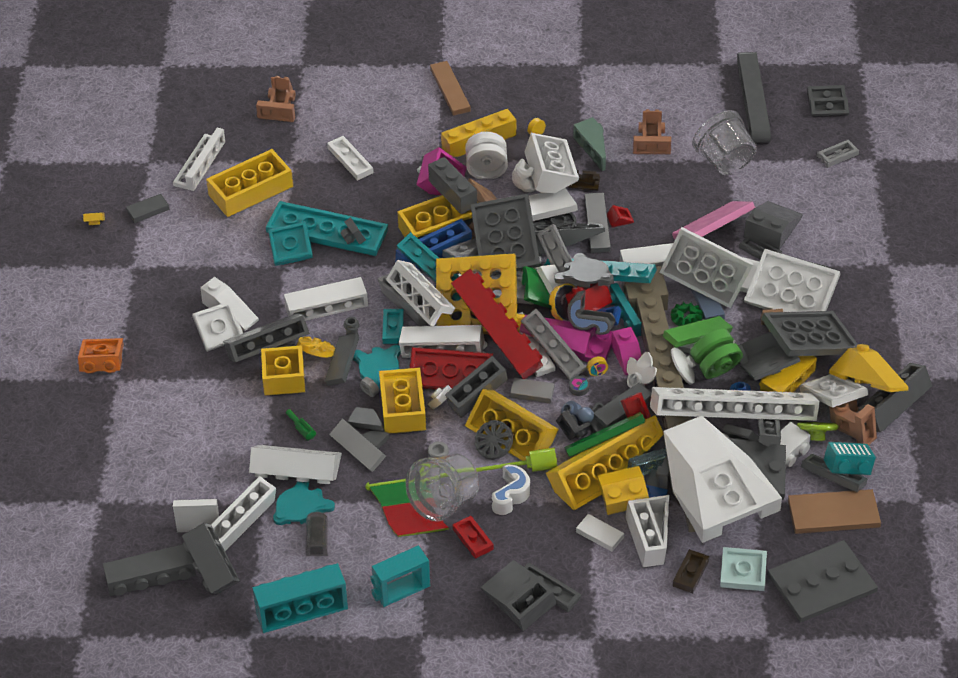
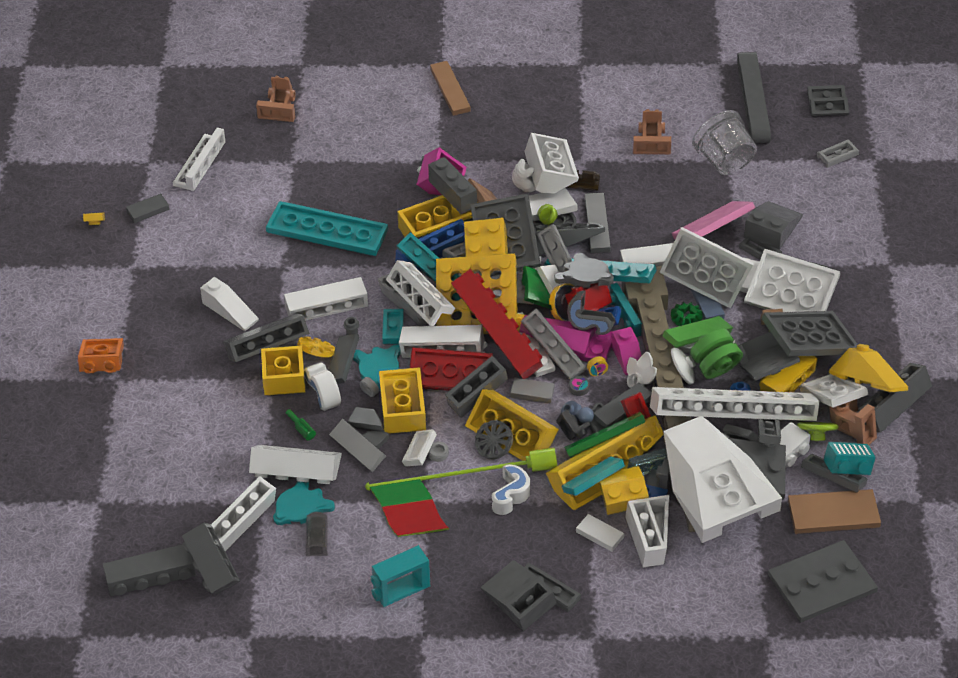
(194, 512): white tile -> none
(217, 325): white tile -> none
(249, 182): yellow brick -> none
(290, 243): teal tile -> none
(300, 598): teal brick -> none
(324, 384): none -> white animal
(350, 158): white plate -> none
(352, 232): dark grey tile -> none
(419, 448): none -> white tile
(427, 490): clear piece -> none
(438, 396): white plate -> none
(454, 140): yellow brick -> none
(473, 537): red plate -> none
(485, 237): none -> yellow brick
(486, 155): white wheel -> none
(536, 126): yellow tile -> none
(547, 214): none -> lime tile
(590, 137): sand green slope -> none
(593, 476): none -> teal tile
(619, 216): red slope -> none
(691, 571): dark brown plate -> none
(743, 569): light aqua plate -> none

